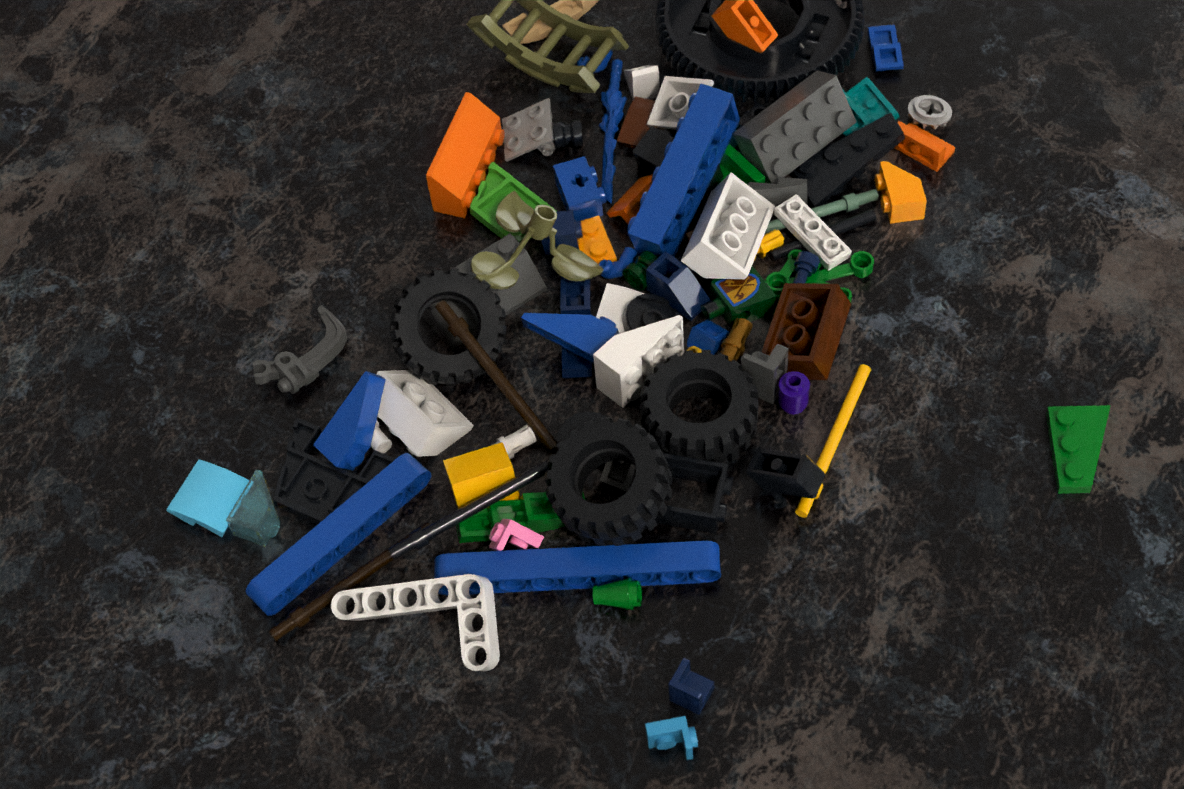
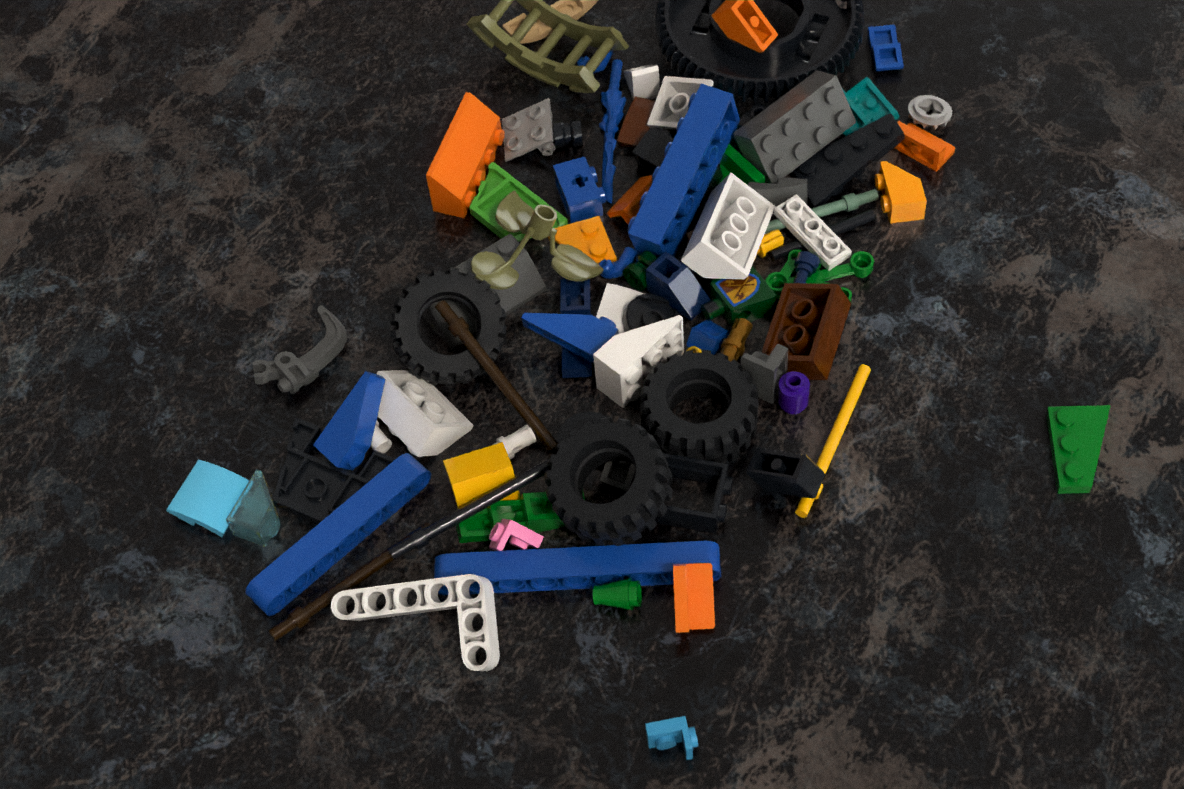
(567, 231): dark blue brick -> none
(689, 688): dark blue panel -> none
(693, 596): none -> orange panel

